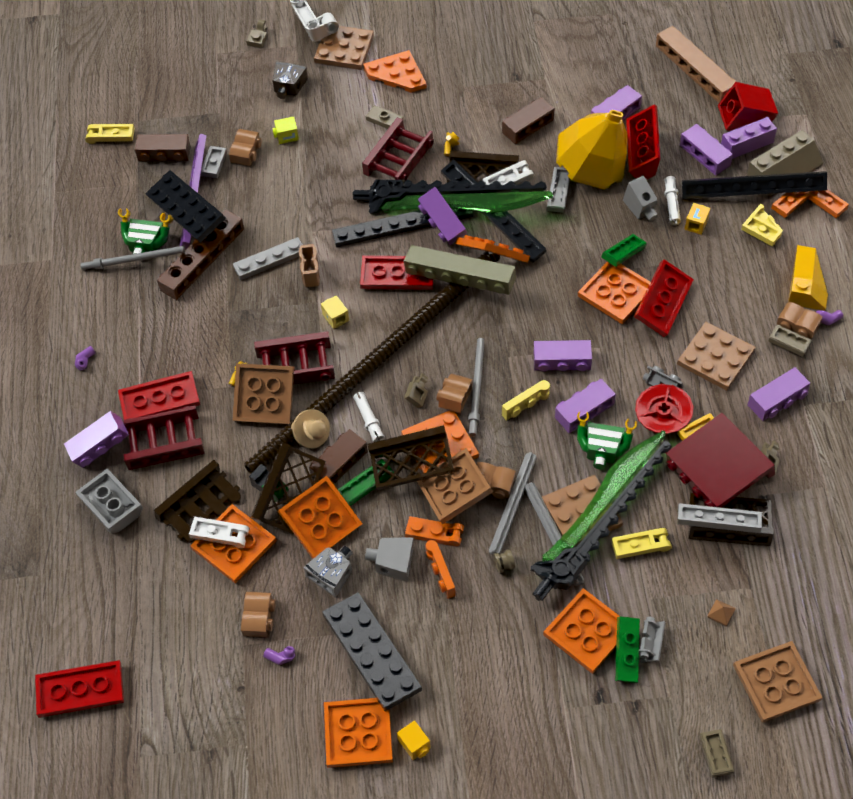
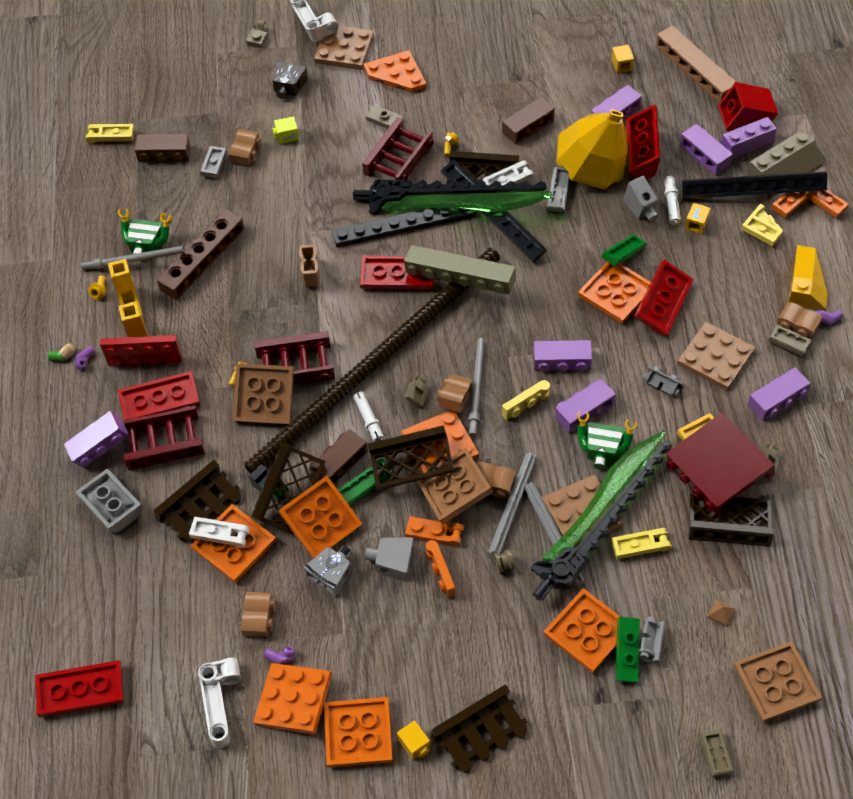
(63, 354): none -> arm
(98, 290): none -> yellow plate
(127, 295): none -> yellow arch
(141, 350): none -> red plate
(185, 206): black plate -> none
(194, 180): medium lavender tile -> none
(225, 673): none -> white piece
(267, 259): light grey plate -> none
(293, 698): none -> orange plate
(311, 428): tan plate -> none
(334, 312): light yellow brick -> none
(372, 651): plate -> none
(441, 216): medium lavender brick -> none
(469, 730): none -> dark brown fence
(488, 245): orange plate -> none
(622, 59): none -> yellow brick
(668, 397): red piece -> none
(719, 518): light grey plate -> none

